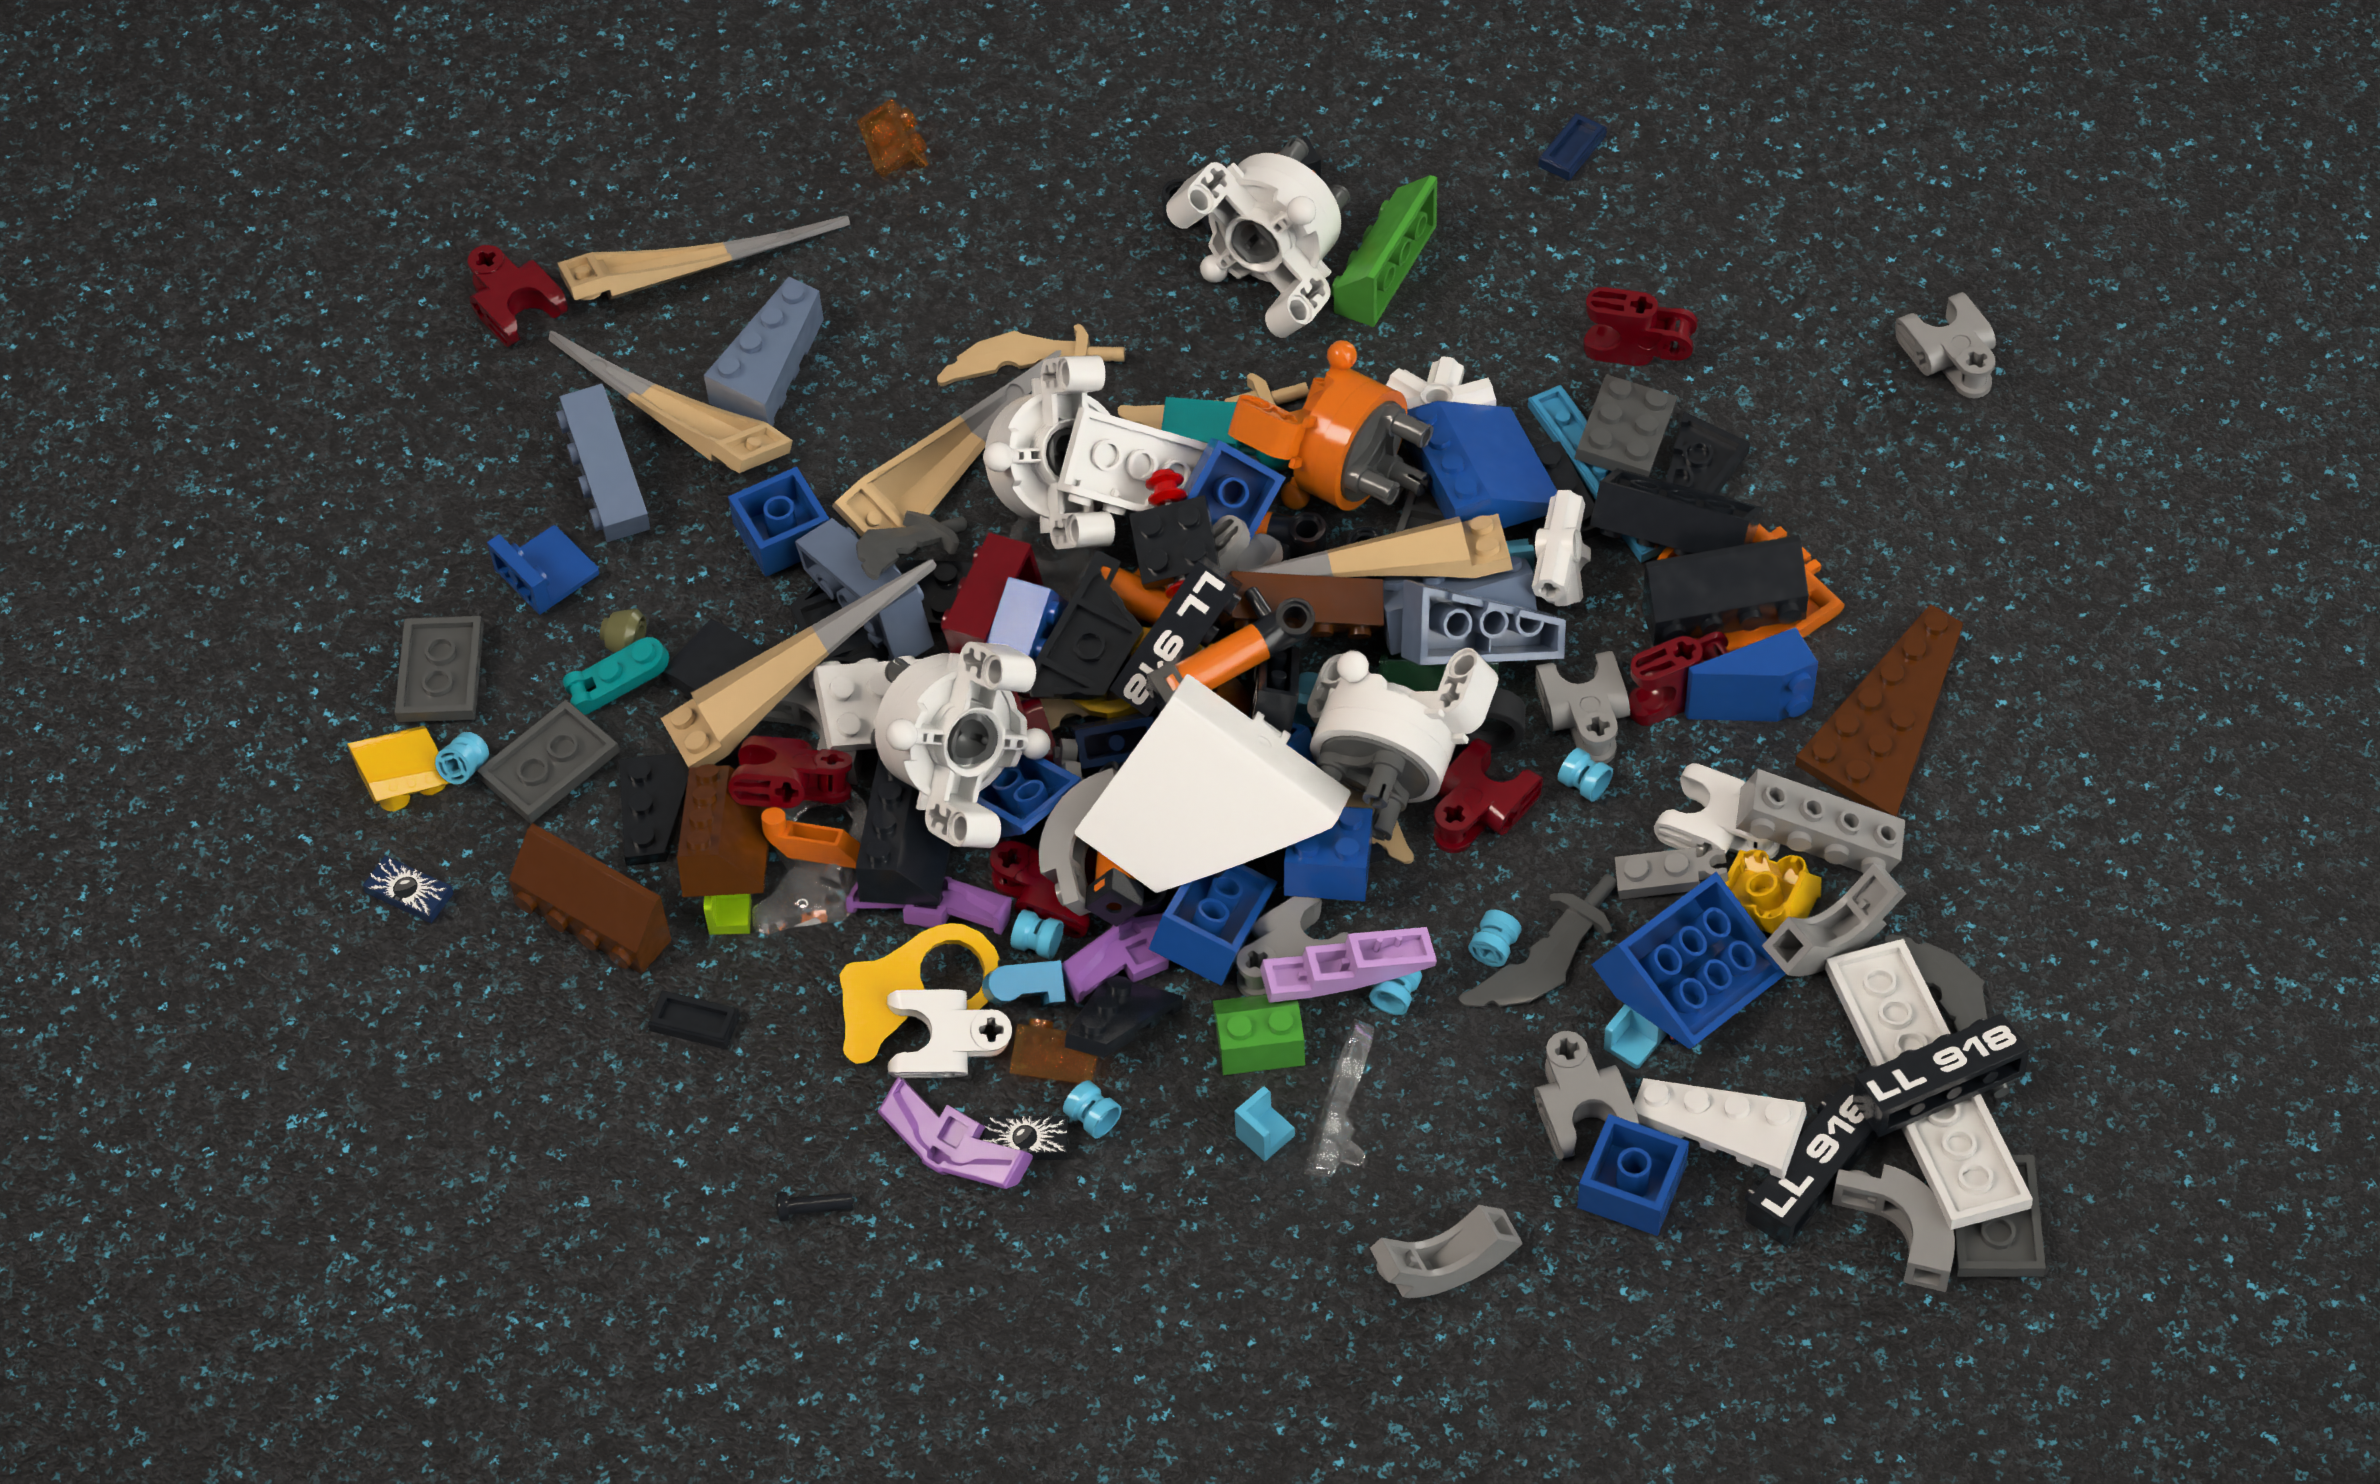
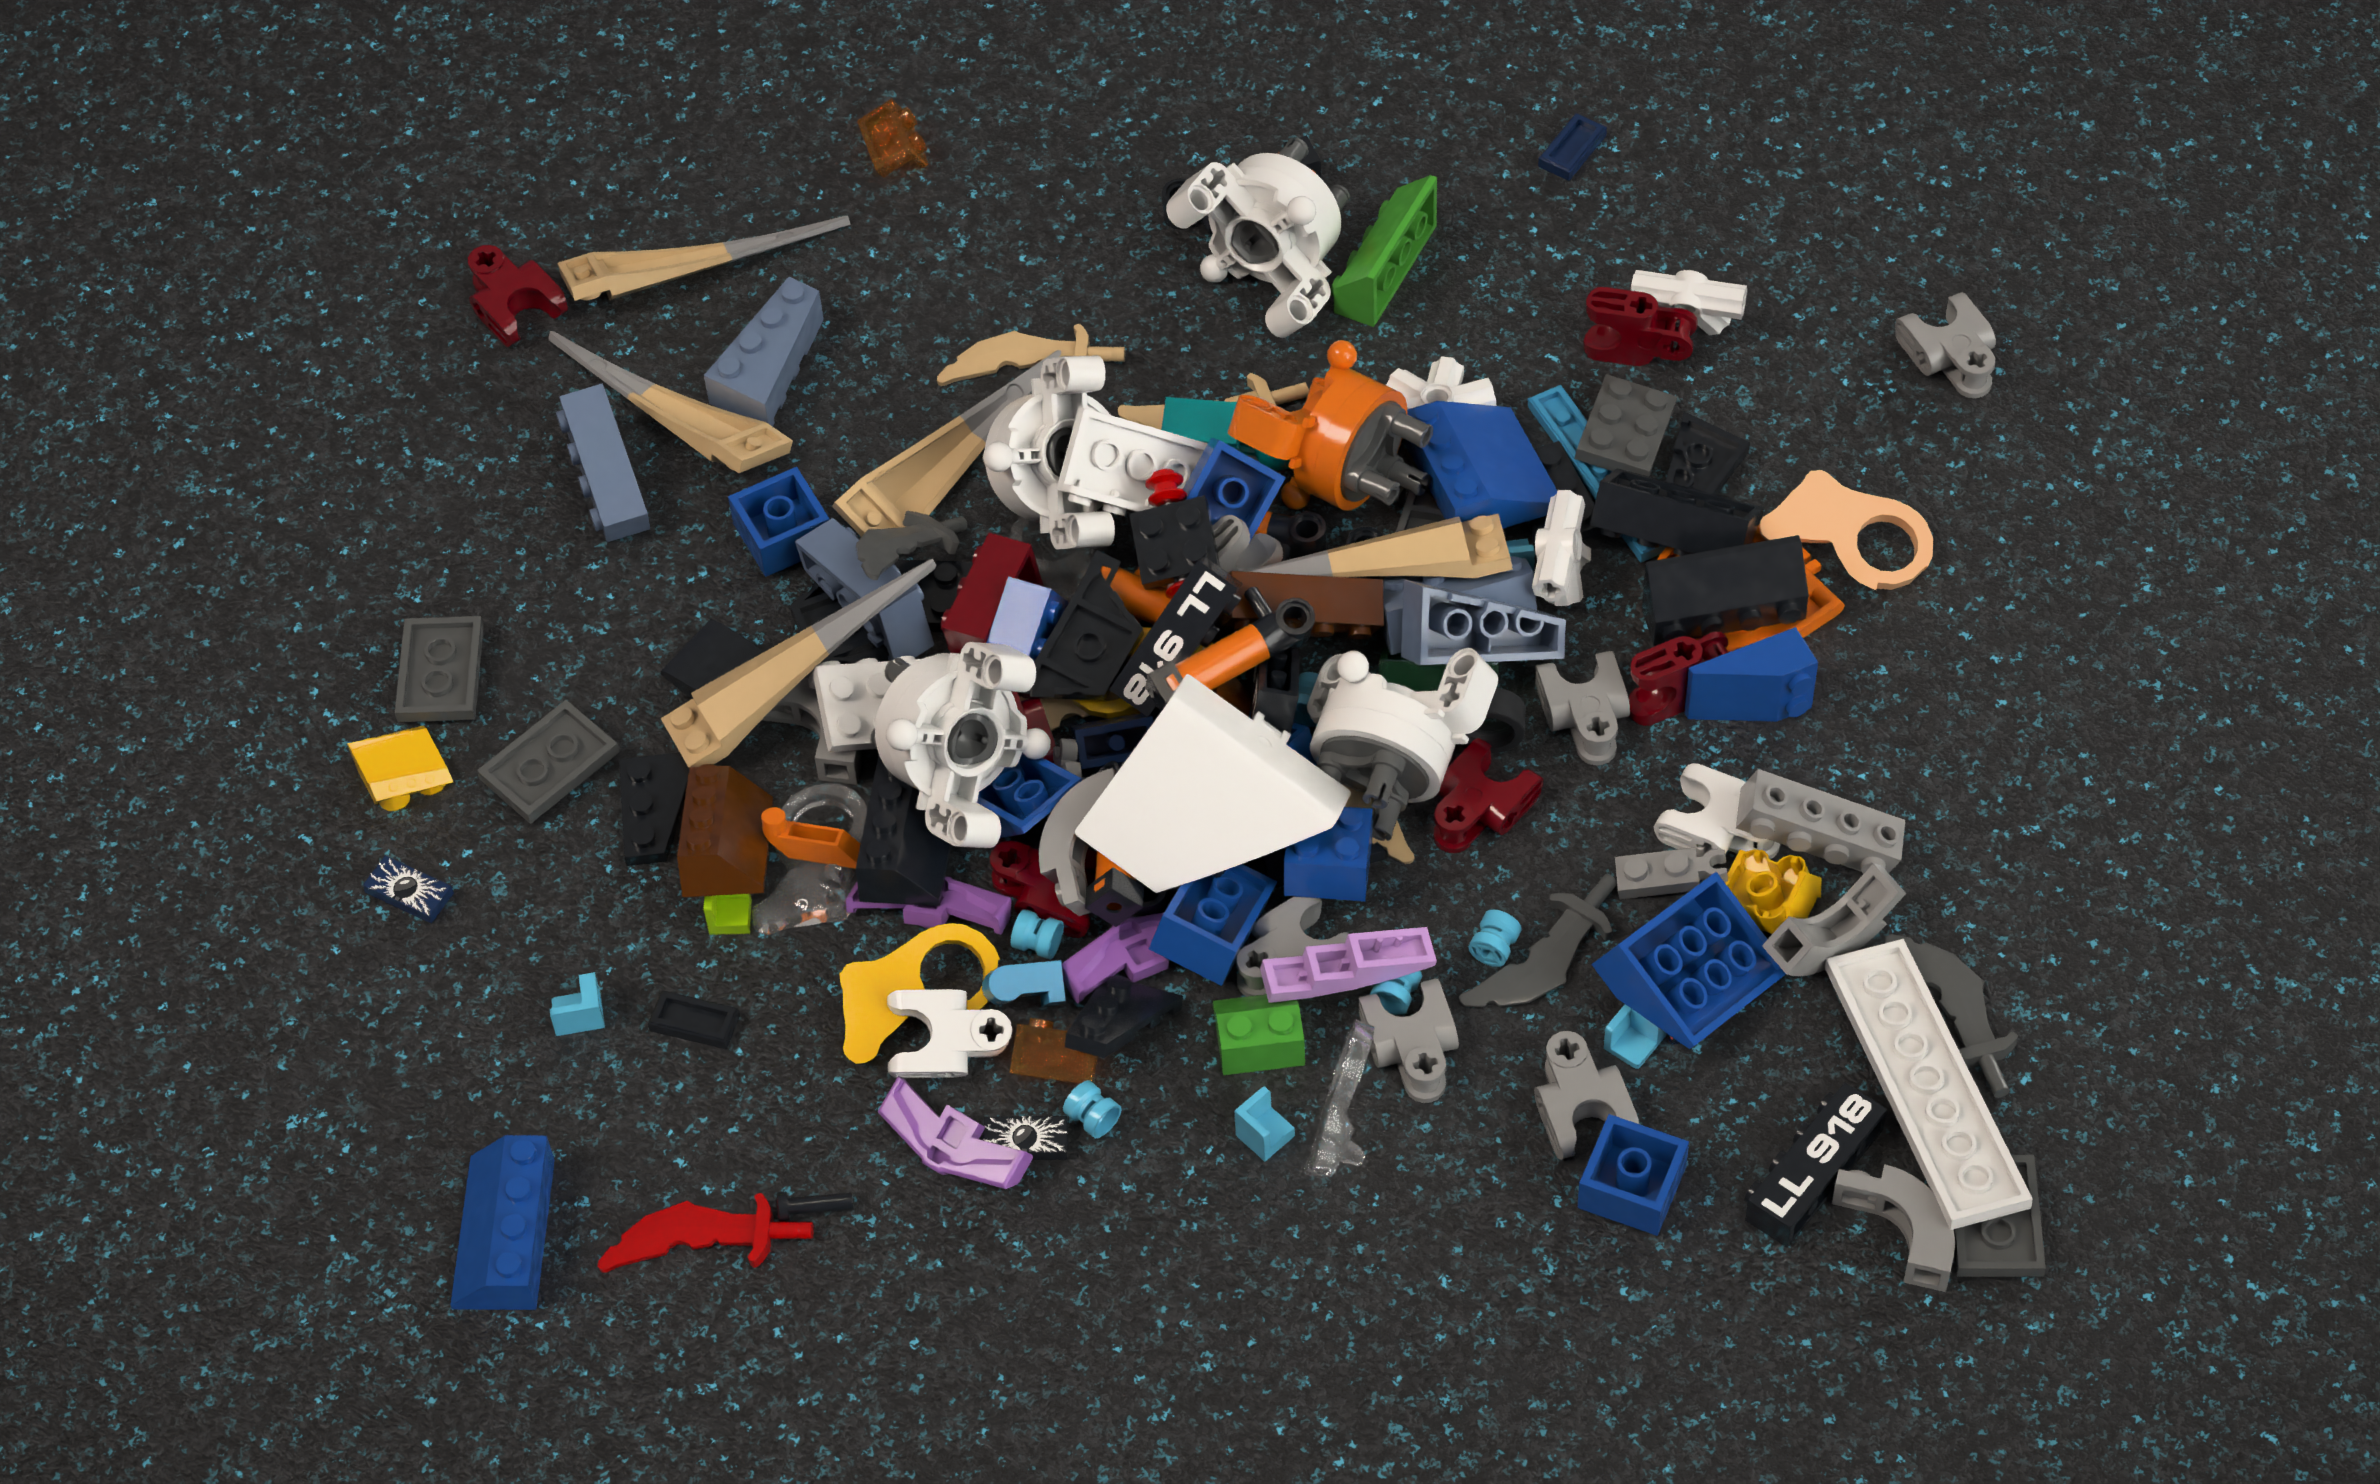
(462, 758): medium azure wheel -> none
(504, 1225): none -> blue slope
(543, 568): blue bracket -> none
(580, 1010): none -> medium azure panel
(589, 900): reddish brown slope -> none
(616, 674): teal plate -> none
(623, 629): olive cone -> none
(701, 1228): none -> red sword
(787, 772): dark red piece -> none
(1414, 1041): none -> light grey piece
(1450, 1258): light grey arch -> none
(1585, 774): medium azure wheel -> none
(1708, 300): none -> white piece
(1740, 1124): white wing -> none
(1830, 513): none -> light nougat animal
(1881, 727): reddish brown wing -> none
(1940, 1074): black brick -> none

